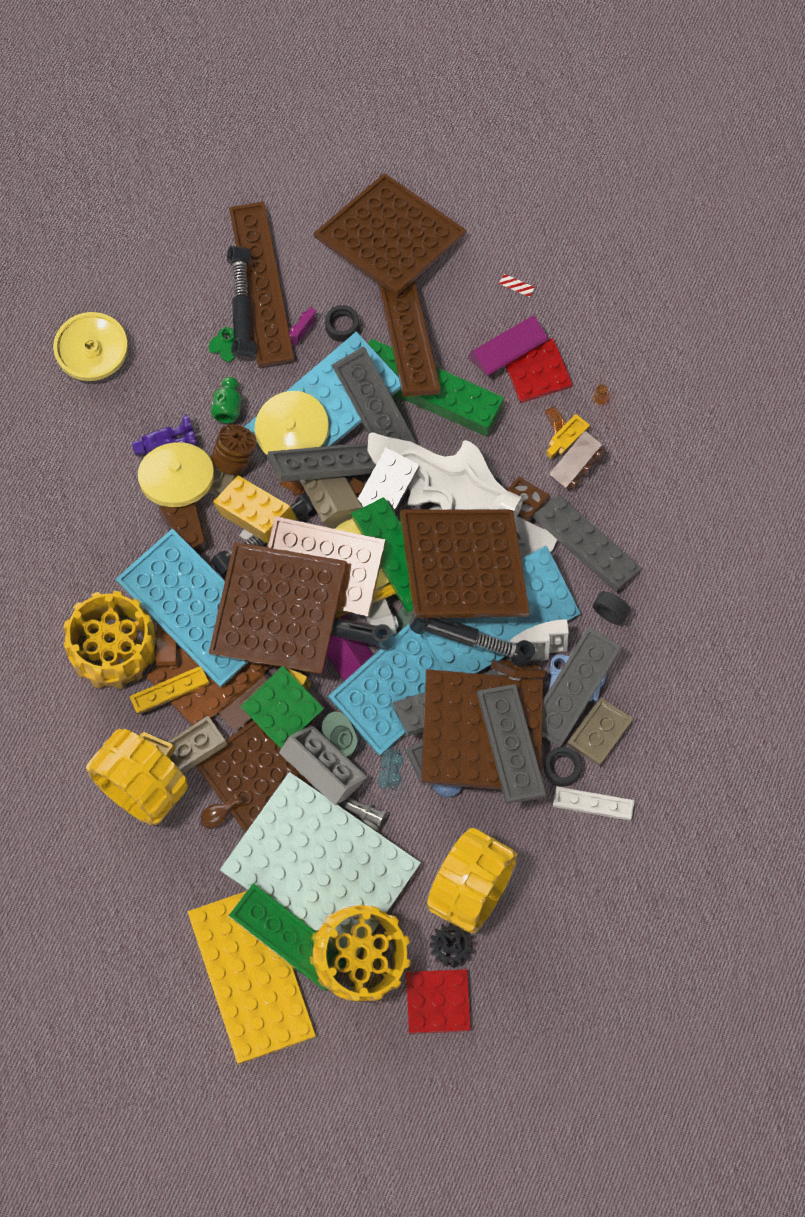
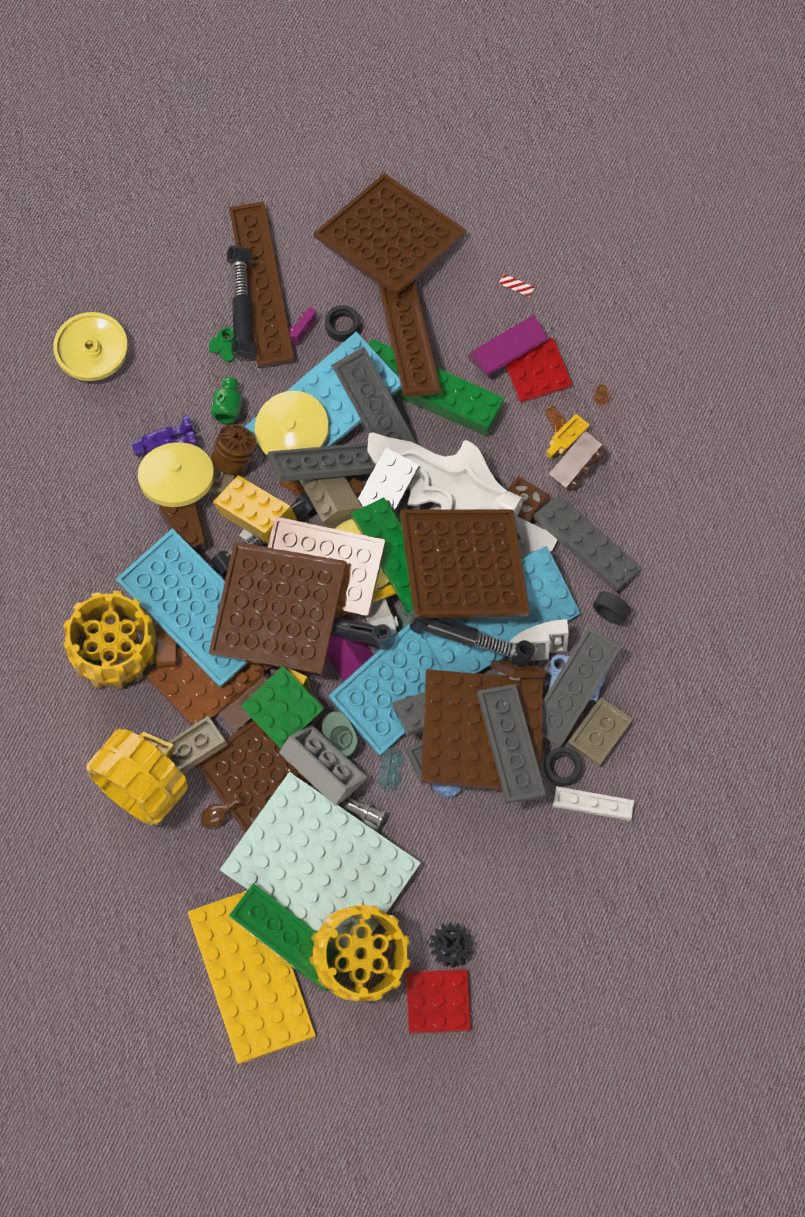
(169, 690): yellow tile -> none
(471, 880): yellow wheel -> none

